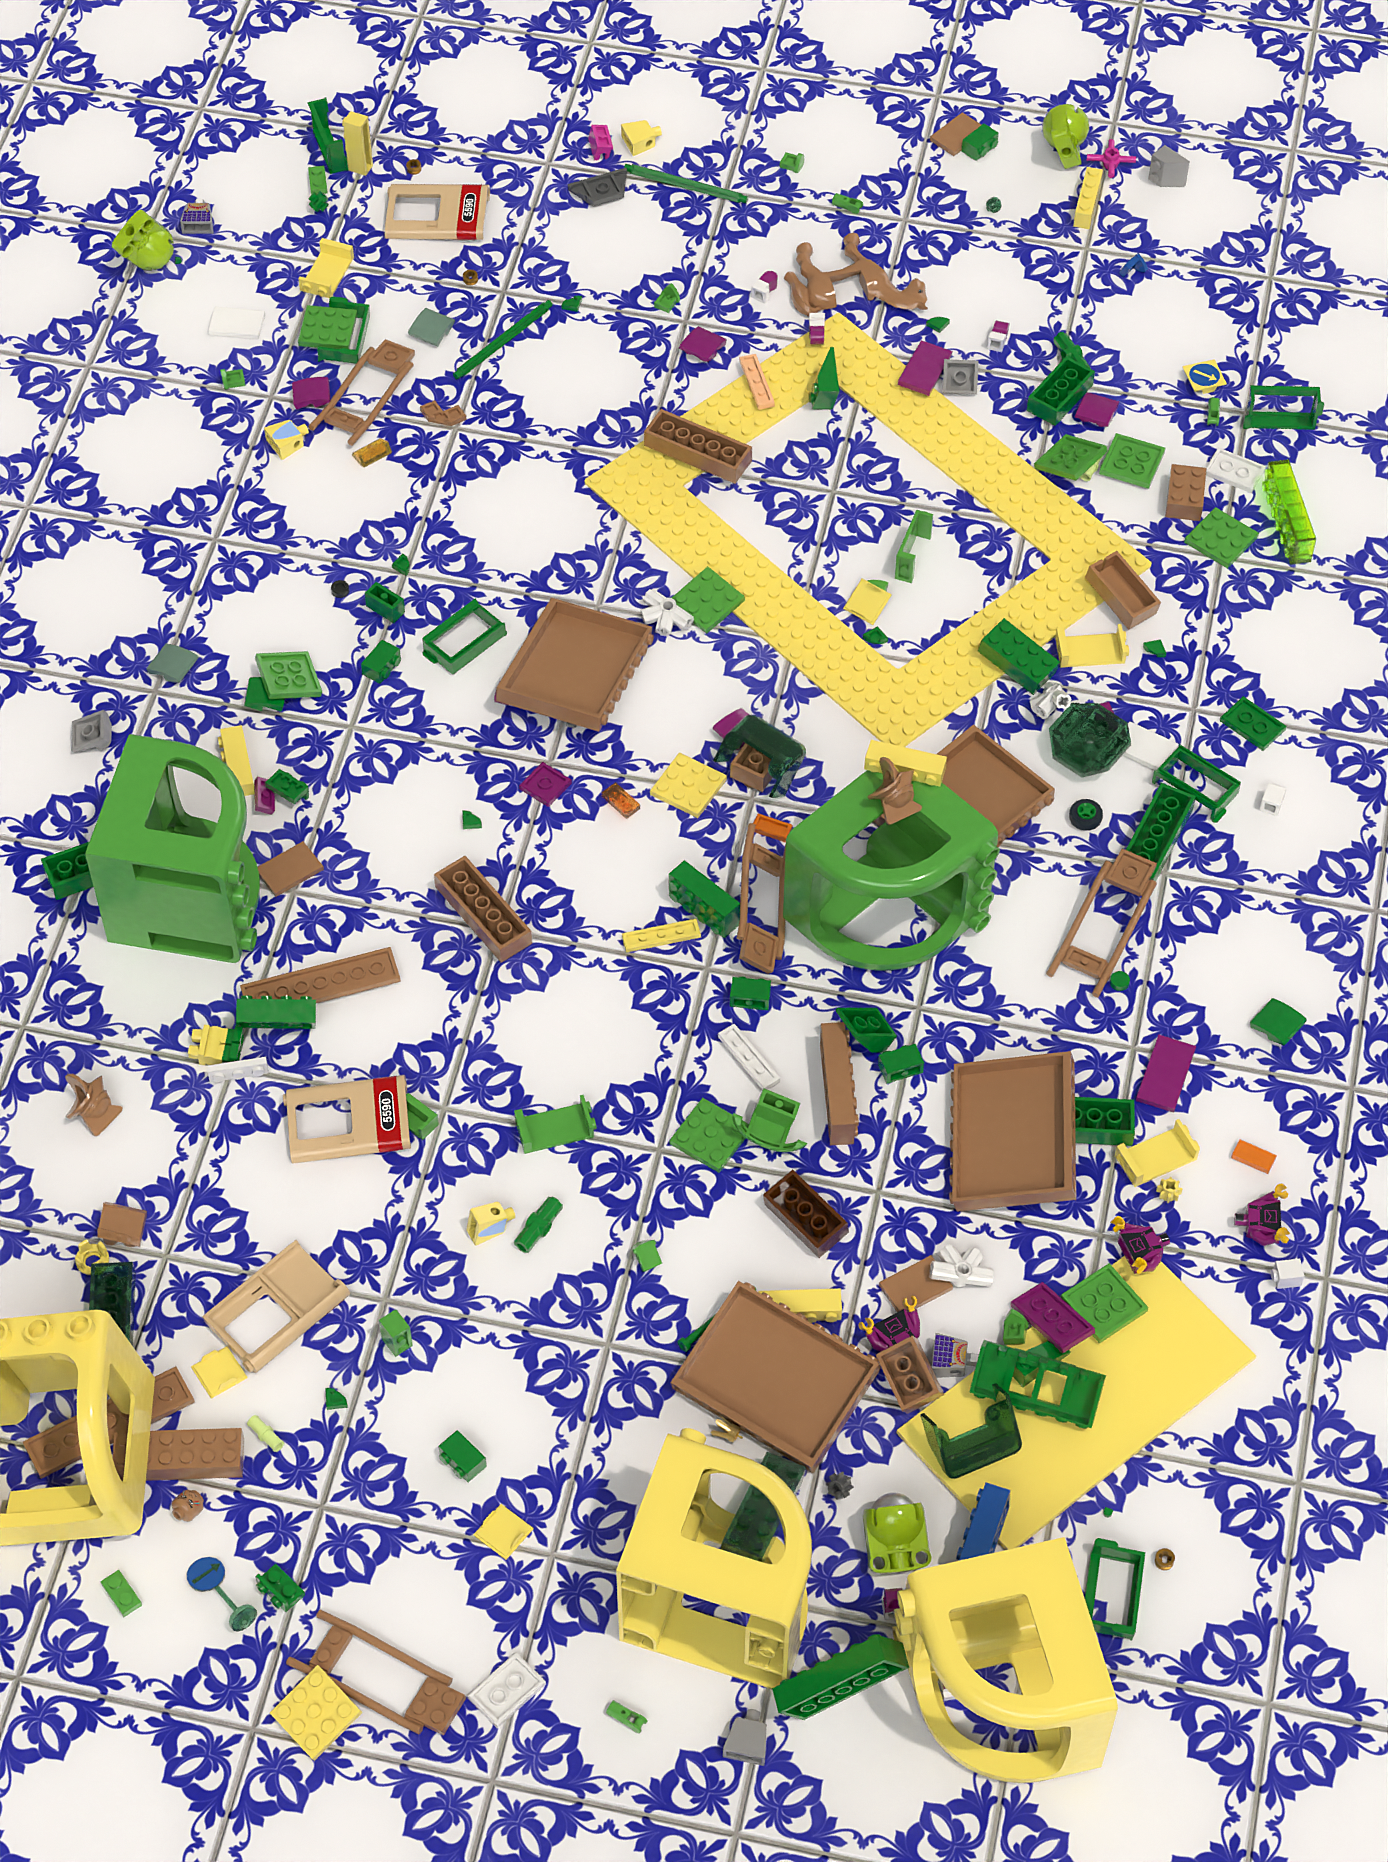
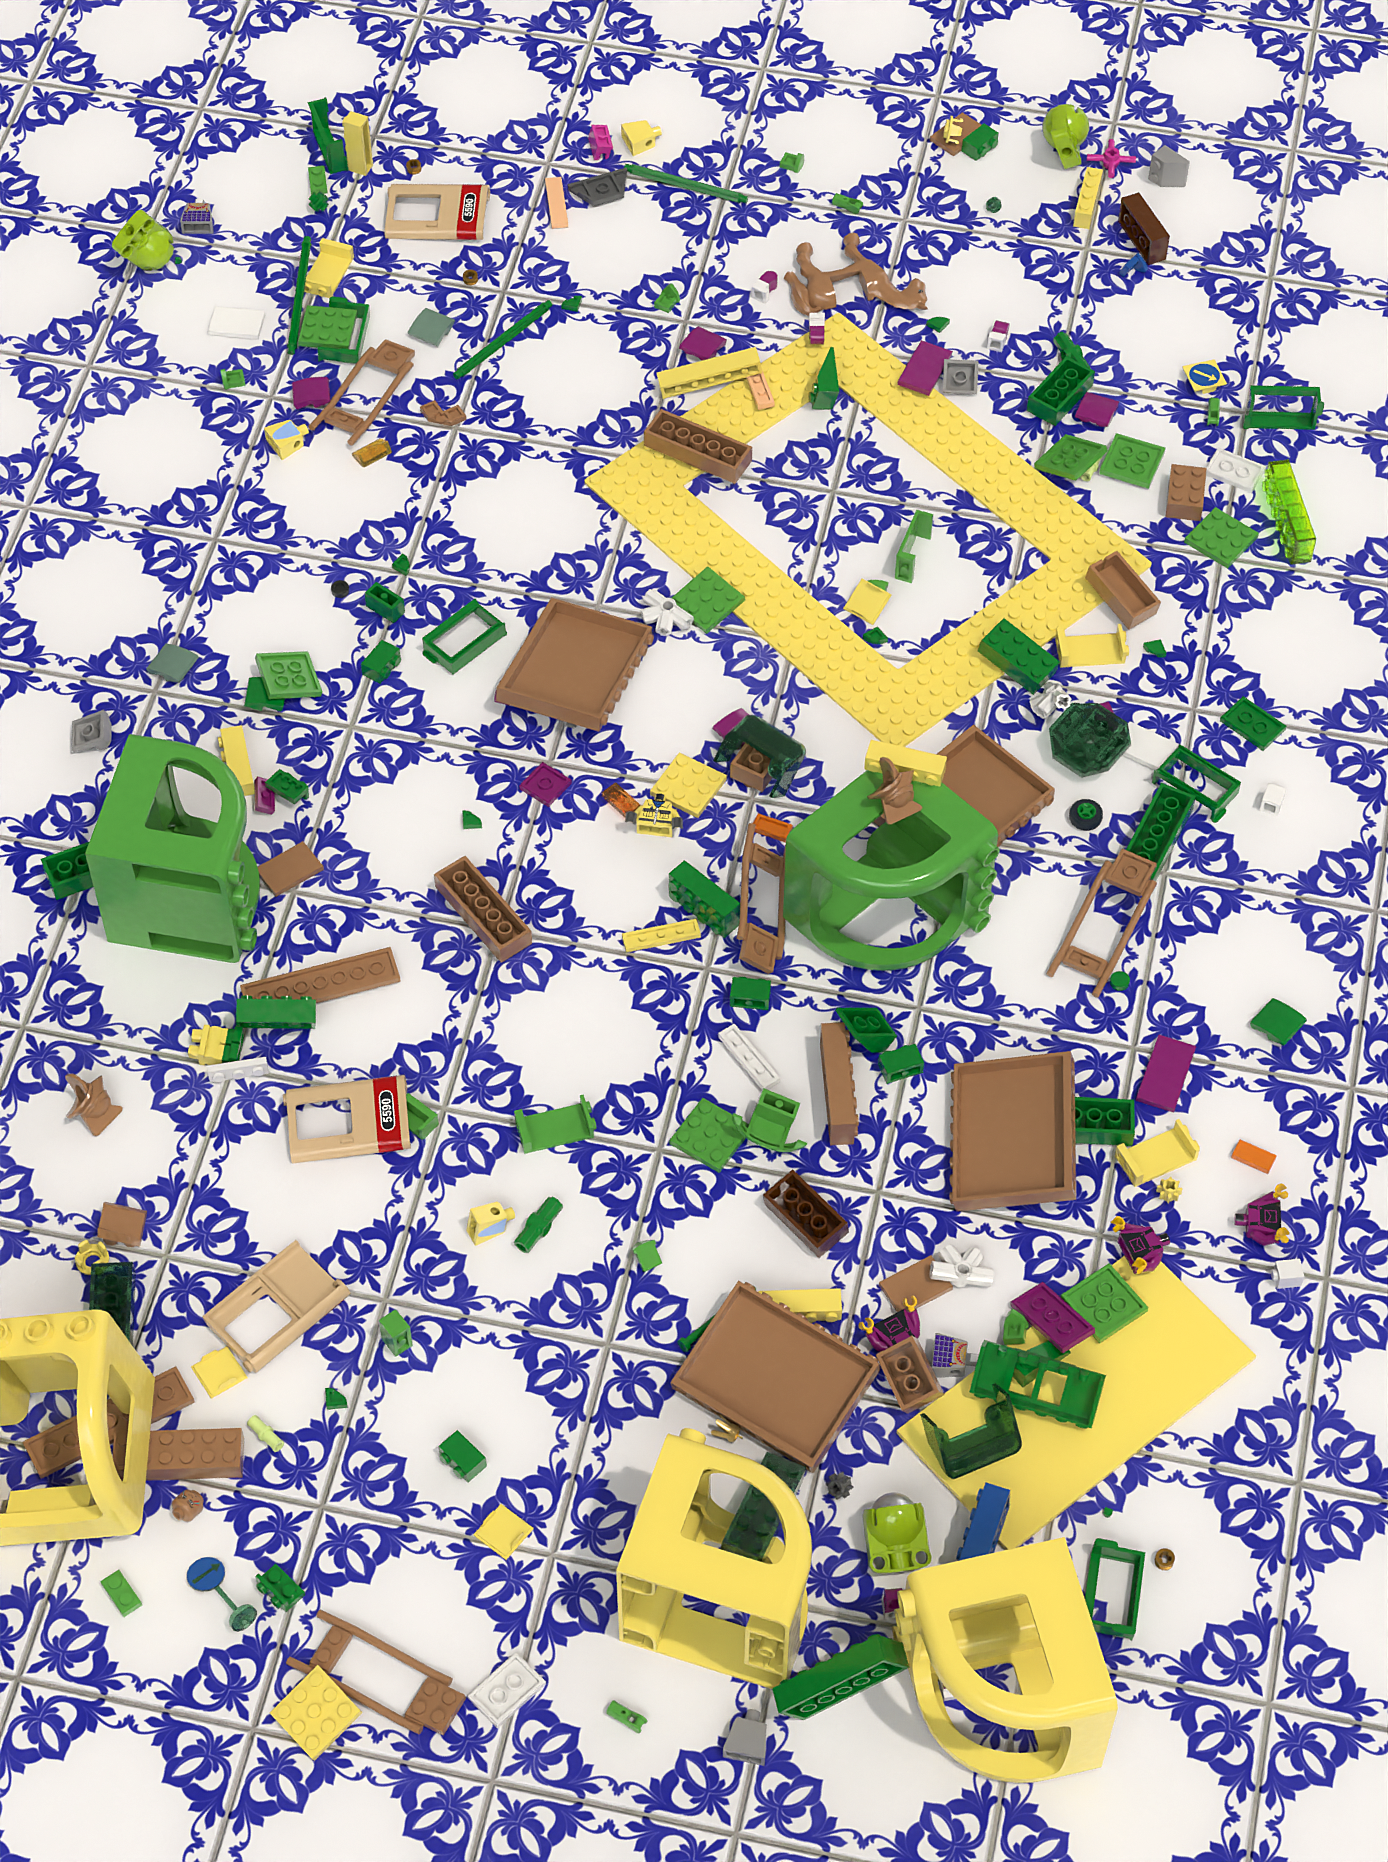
(299, 294): none -> green piece
(556, 202): none -> light nougat tile
(655, 817): none -> light yellow torso
(709, 372): none -> light yellow brick
(952, 130): none -> light yellow piece
(1143, 228): none -> reddish brown brick

